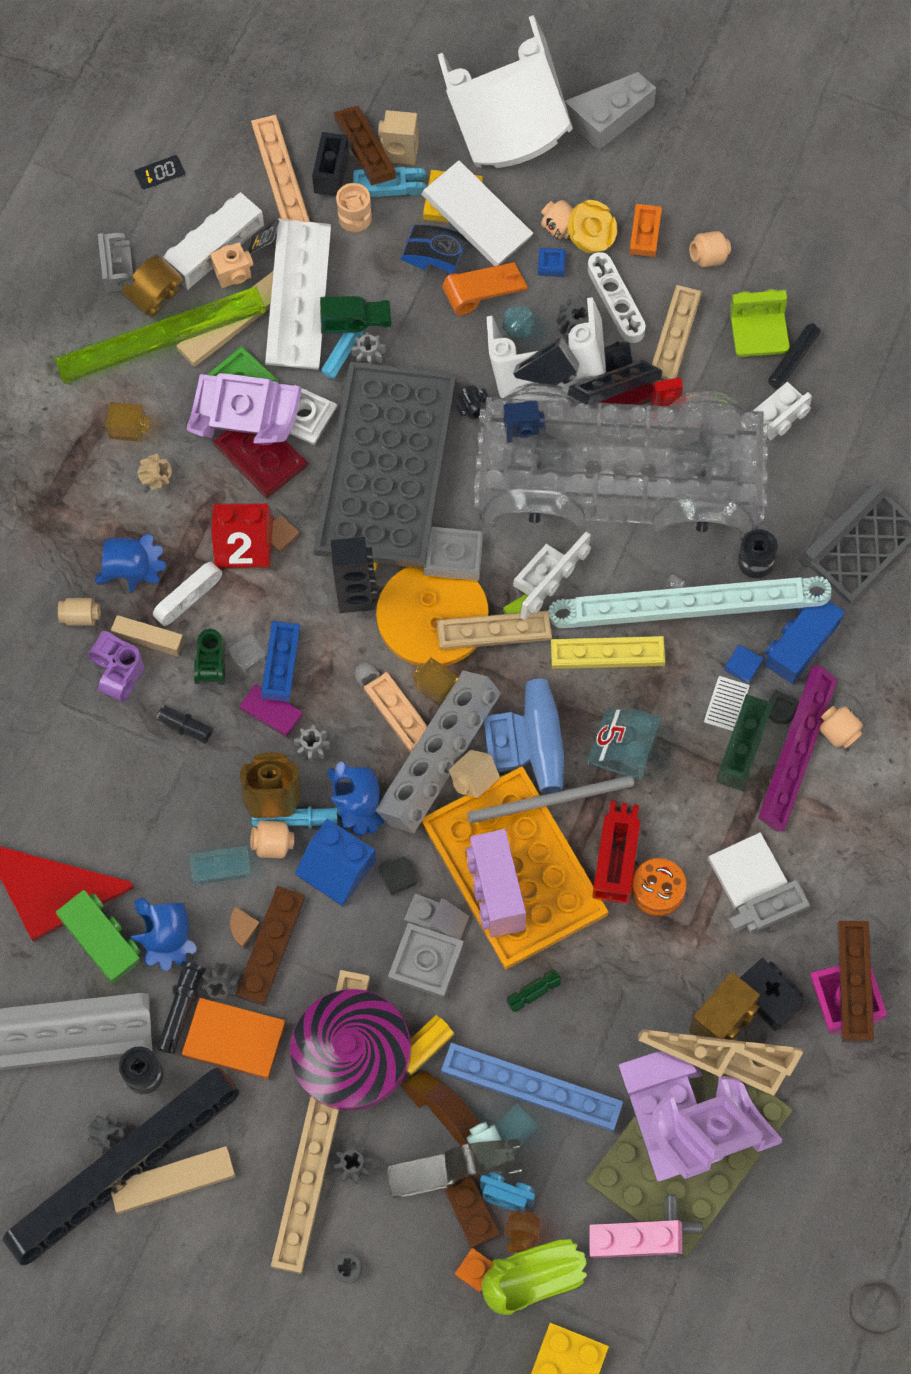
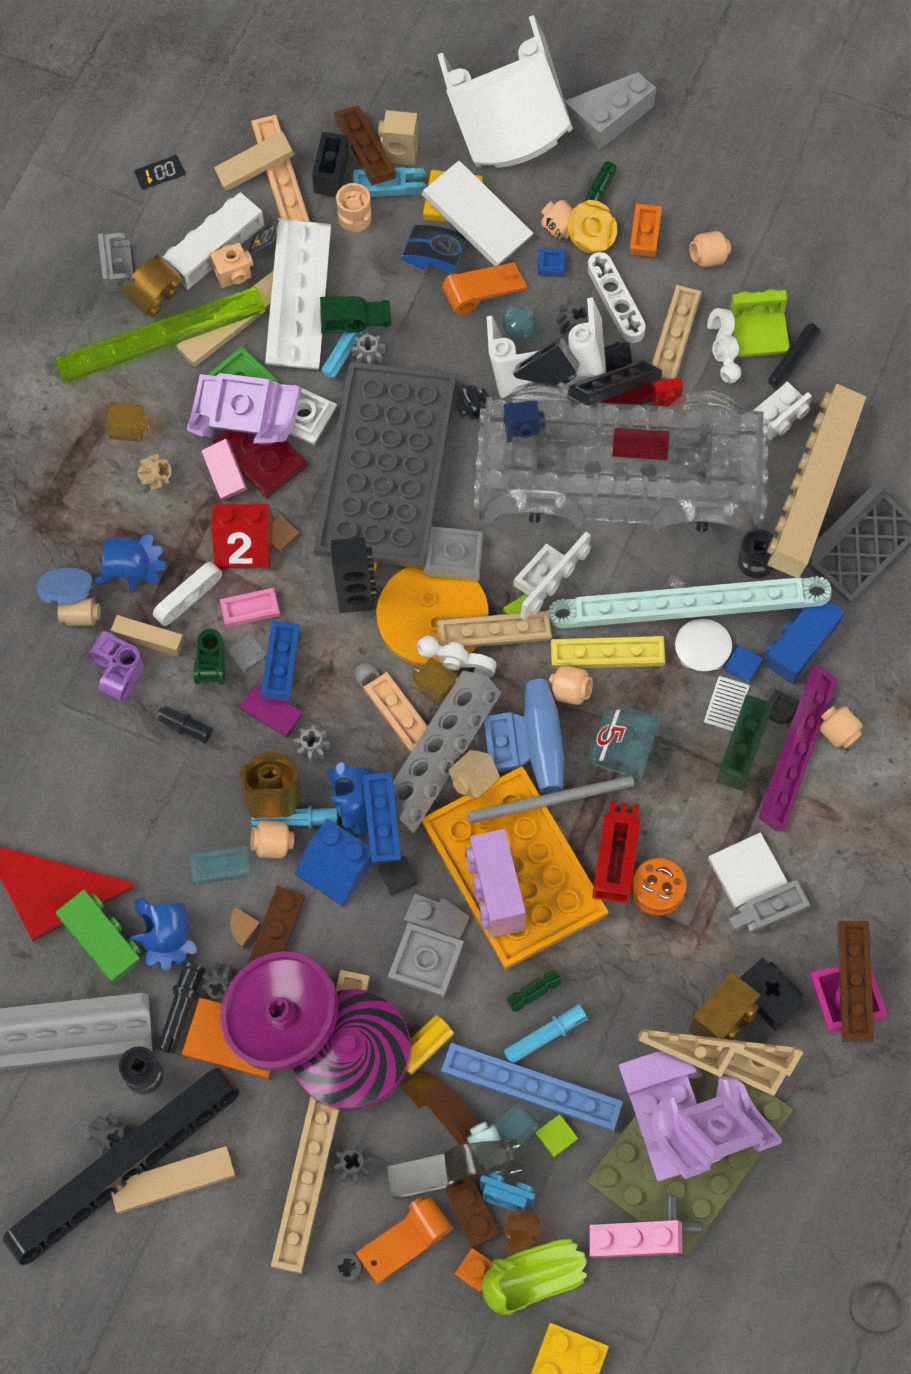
(64, 585): none -> medium blue tile
(224, 469): none -> bright pink tile
(250, 607): none -> bright pink tile
(254, 161): none -> tan tile
(279, 1011): none -> magenta dish
(381, 818): none -> blue plate
(405, 1240): none -> orange door
(455, 656): none -> white piece
(545, 1034): none -> medium azure axle
(556, 1136): none -> lime tile
(571, 685): none -> light nougat head
(601, 181): none -> dark green axle
(640, 444): none -> dark red tile
(703, 645): none -> white dish
(725, 346): none -> white piece
(816, 482): none -> tan brick

